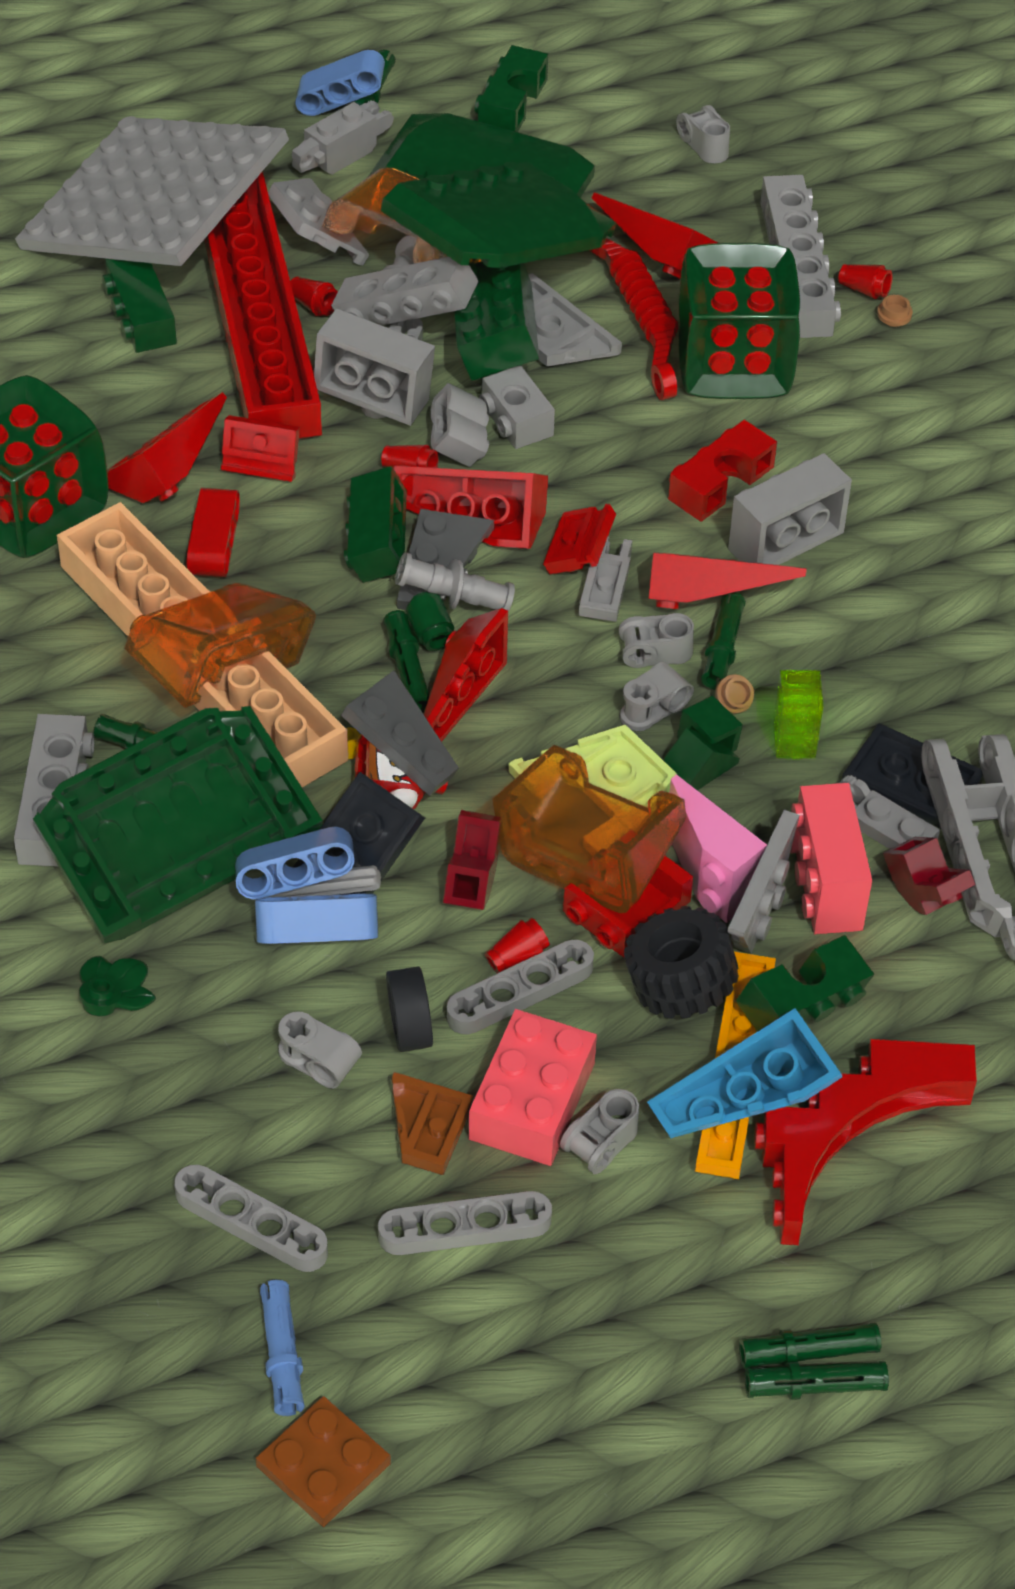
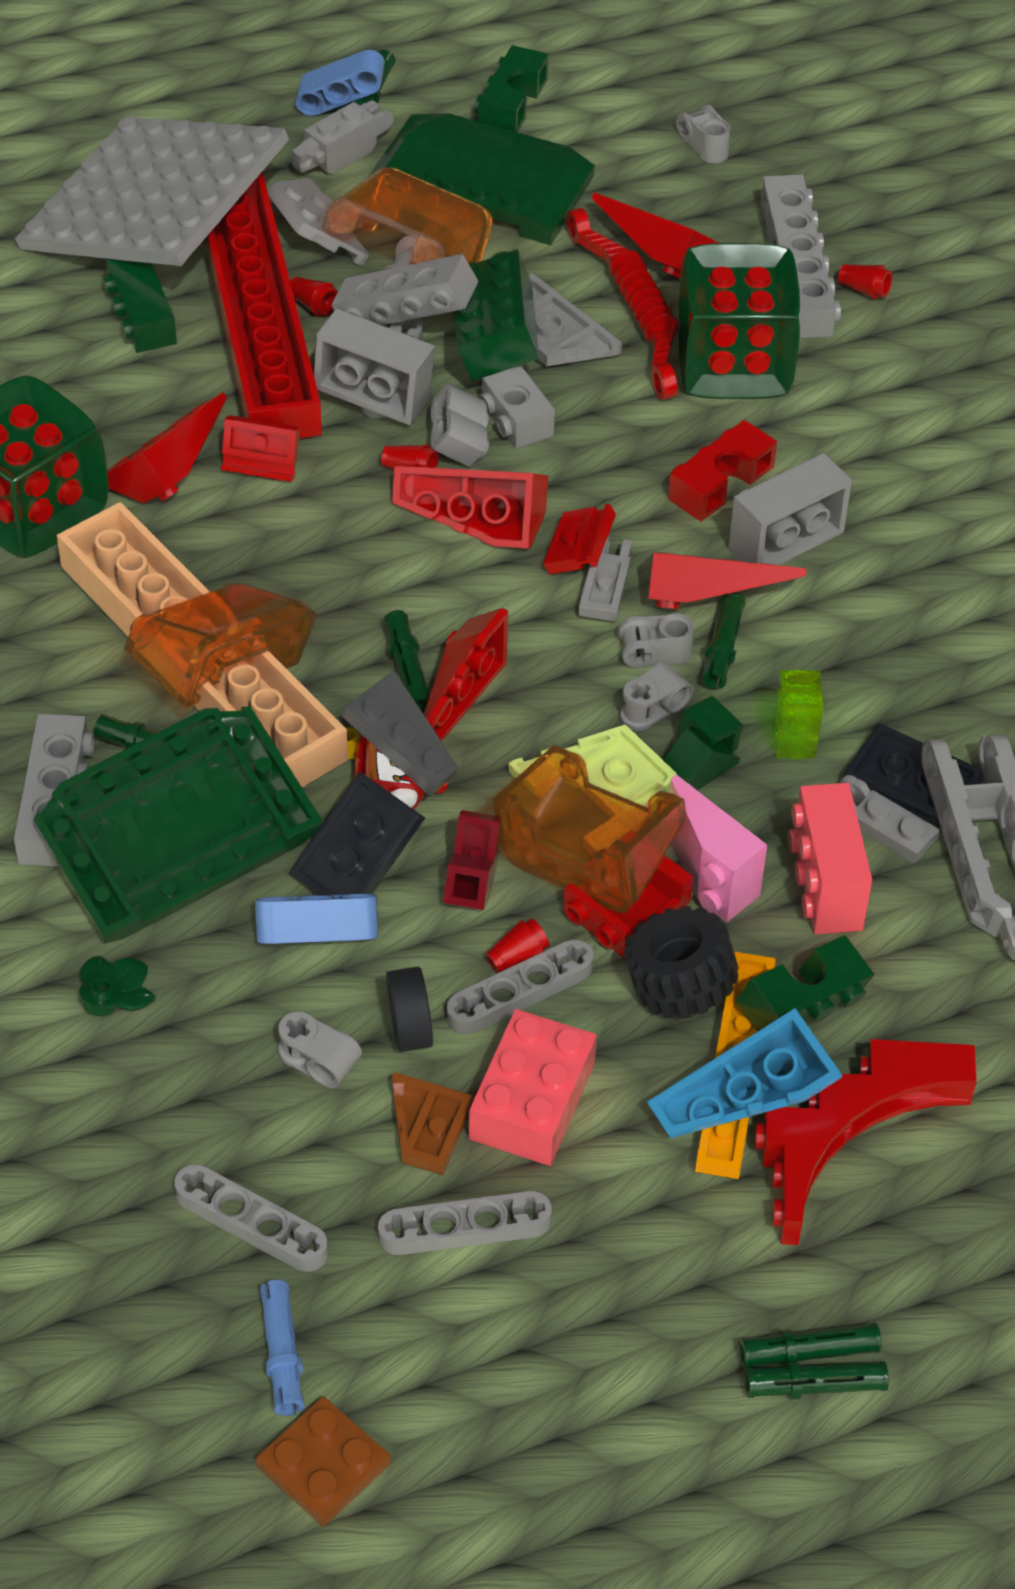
(213, 532): red beam -> none
(282, 878): medium blue beam -> none
(356, 880): light grey axle -> none
(376, 524): dark green brick -> none
(430, 620): dark green brick -> none
(442, 538): dark grey wing -> none
(454, 583): light grey piece -> none
(498, 215): dark green slope -> none
(600, 1137): light grey piece -> none
(735, 693): medium nougat plate -> none
(765, 887): light grey wing -> none
(895, 311): medium nougat plate -> none
(923, 875): dark red brick -> none

